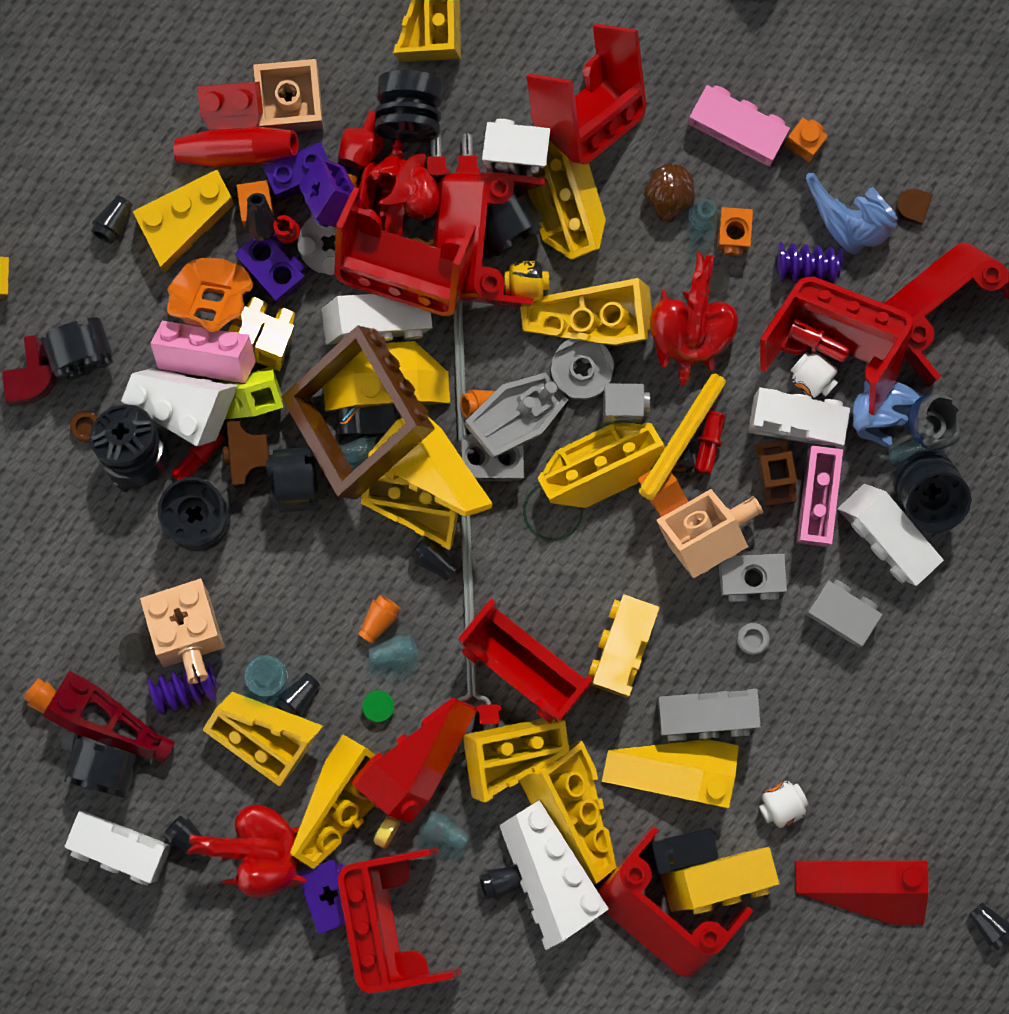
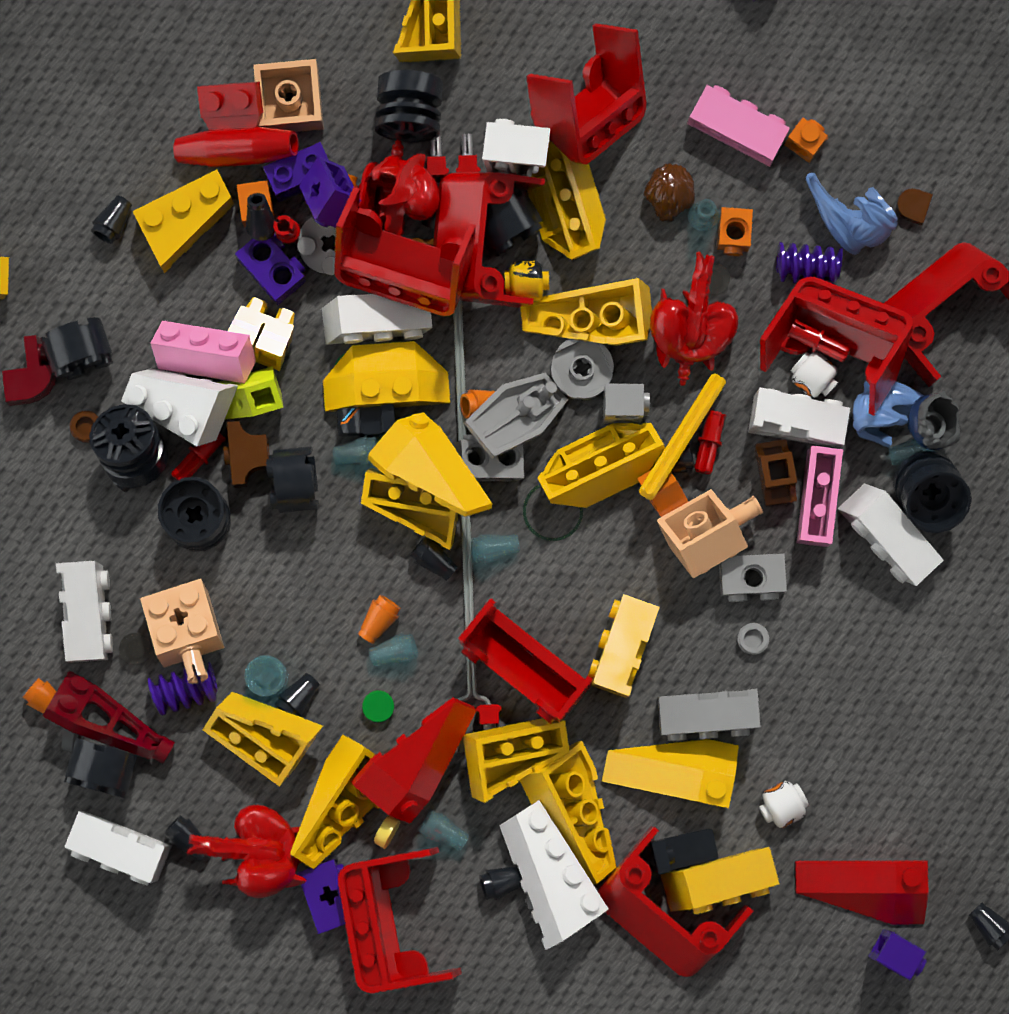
(85, 611): none -> white wedge
(212, 276): orange piece -> none
(319, 437): reddish brown window -> none
(360, 145): red piece -> none
(492, 547): none -> clear light blue cone
(844, 613): light grey brick -> none
(898, 954): none -> dark purple brick

